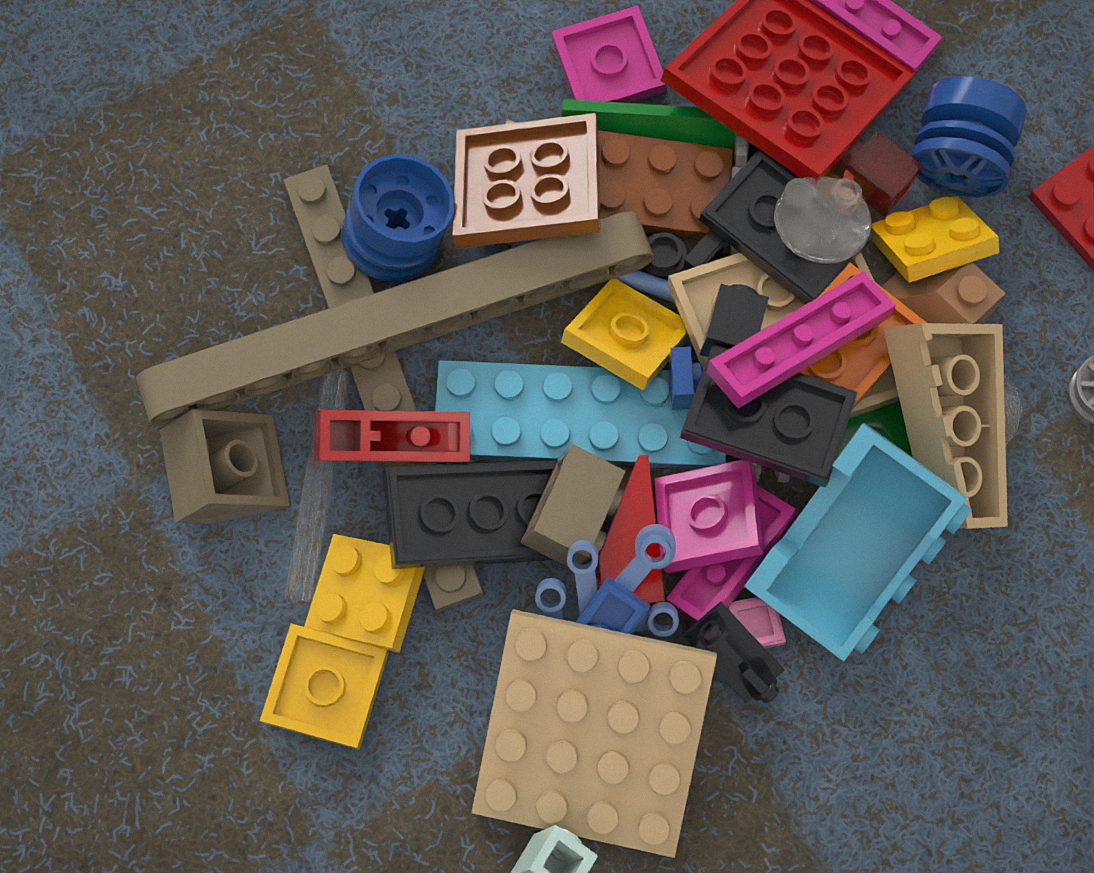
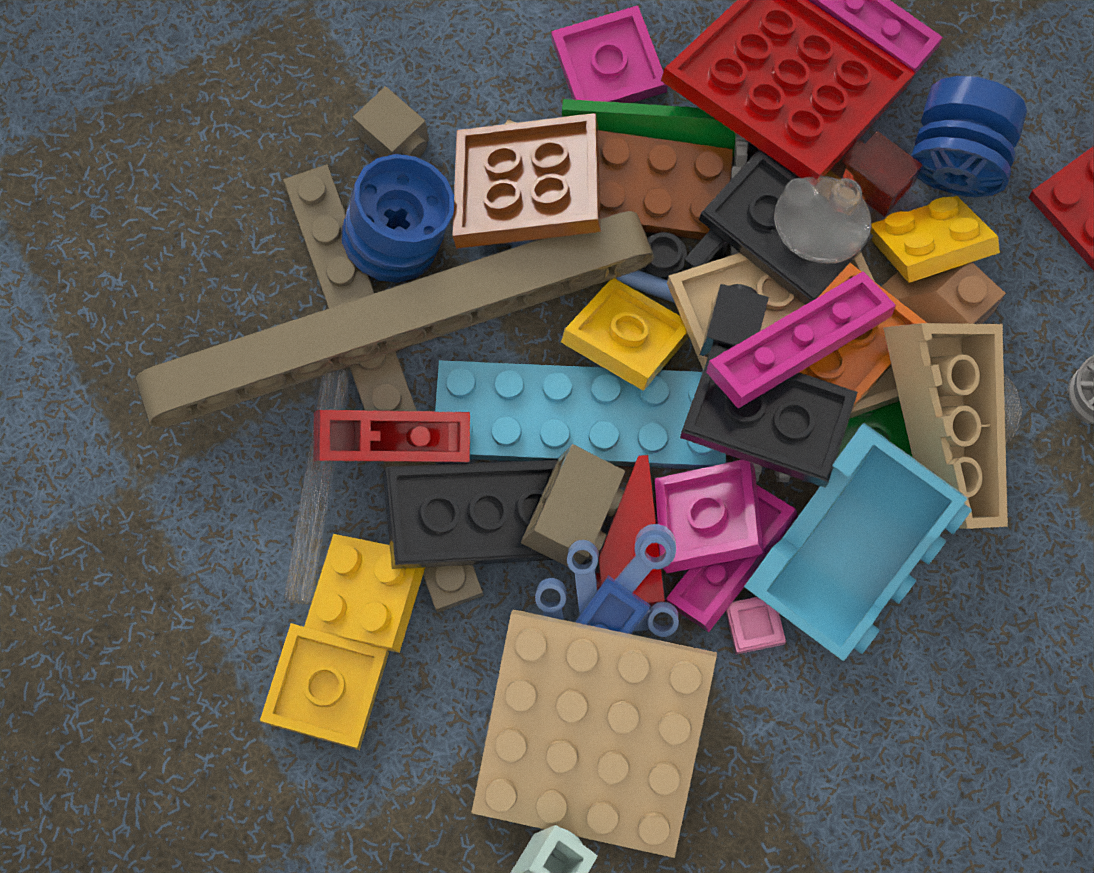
(223, 466): dark tan slope -> none
(391, 126): none -> dark tan brick
(683, 377): blue plate -> none
(740, 655): black hinge -> none

